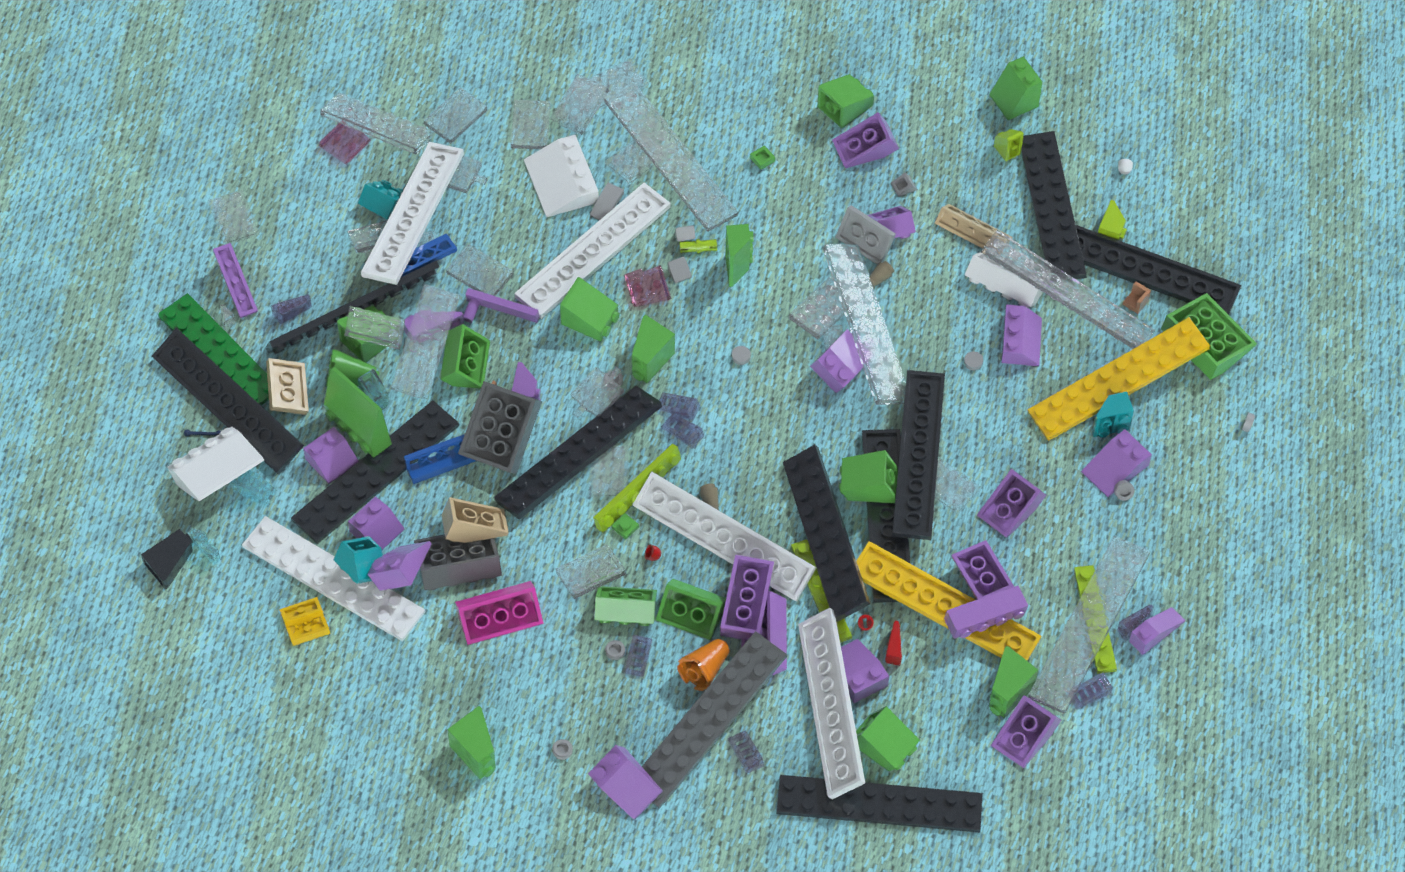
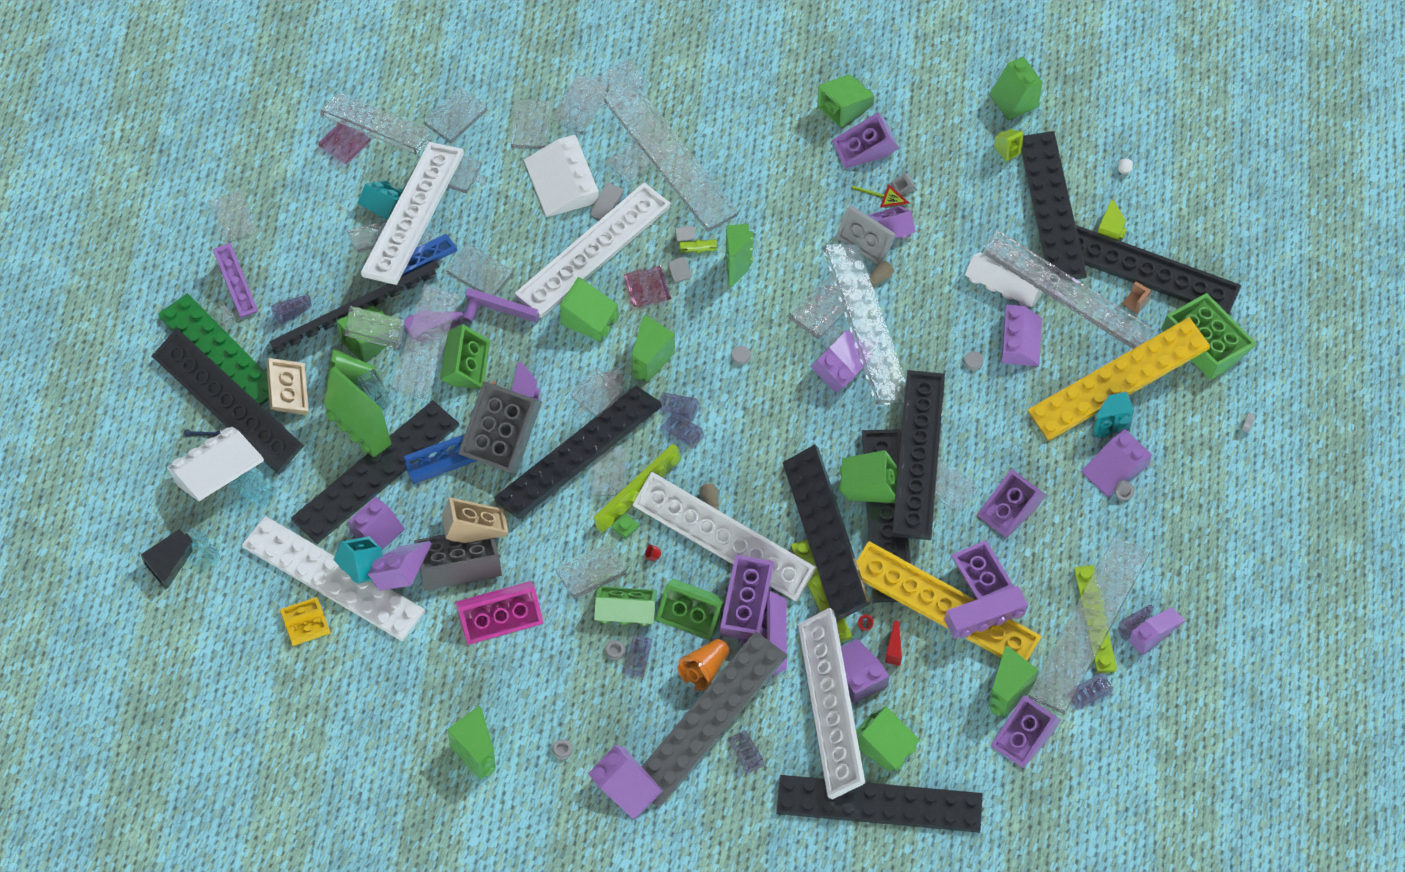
(330, 455): medium lavender slope -> none
(762, 157): bright green plate -> none
(890, 199): none -> piece
(965, 225): tan fence -> none

